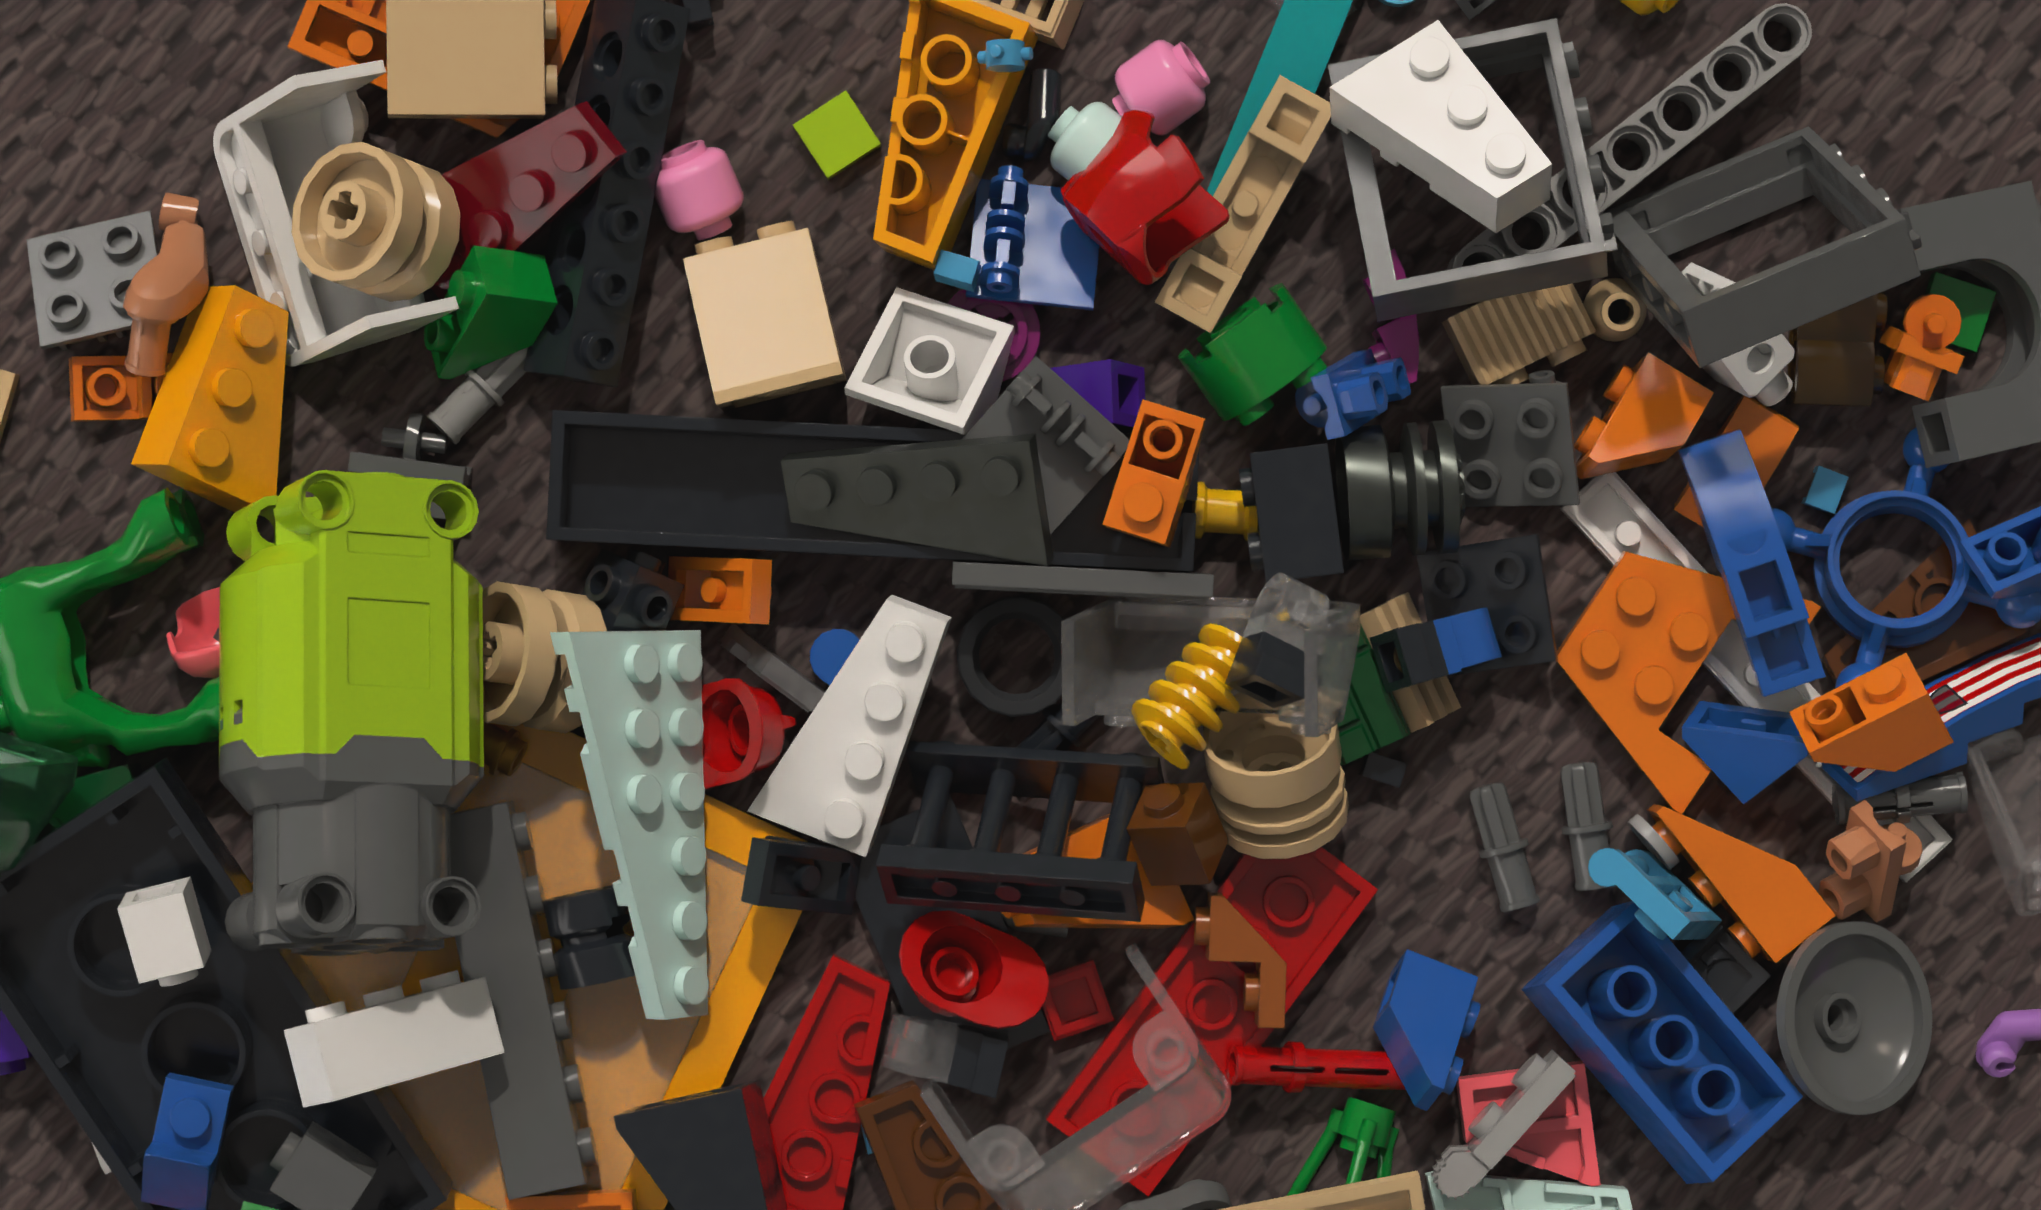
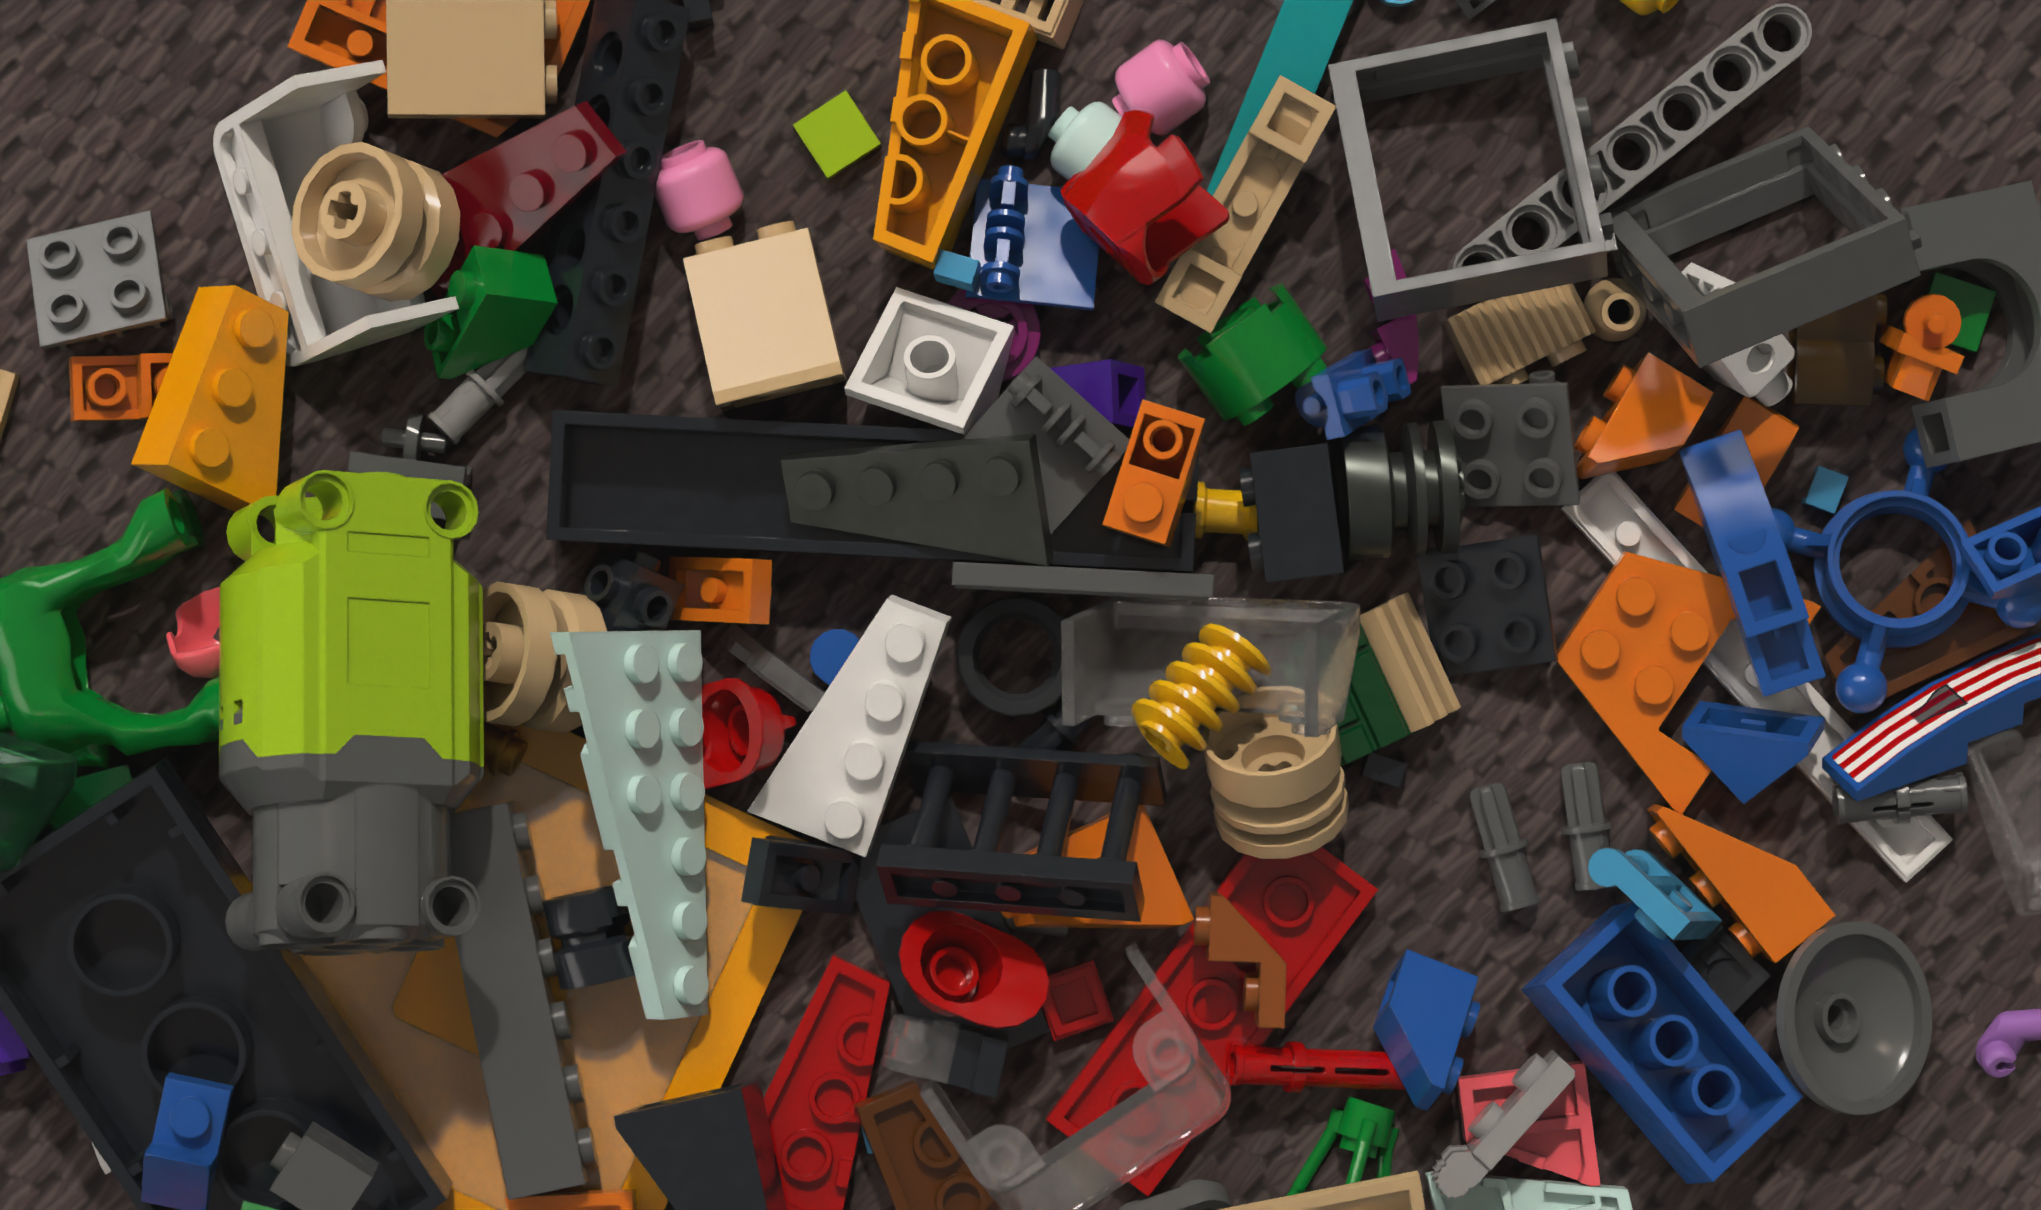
(165, 932): white brick -> none
(166, 286): nougat arm -> none
(392, 1038): white wedge -> none
(1005, 55): dark azure piece -> none
(1177, 834): reddish brown brick -> none
(1275, 642): leg -> none
(1435, 648): leg -> none
(1447, 126): white wedge -> none
(1653, 841): light grey piece -> none
(1868, 864): nougat hips -> none
(1874, 720): orange slope -> none

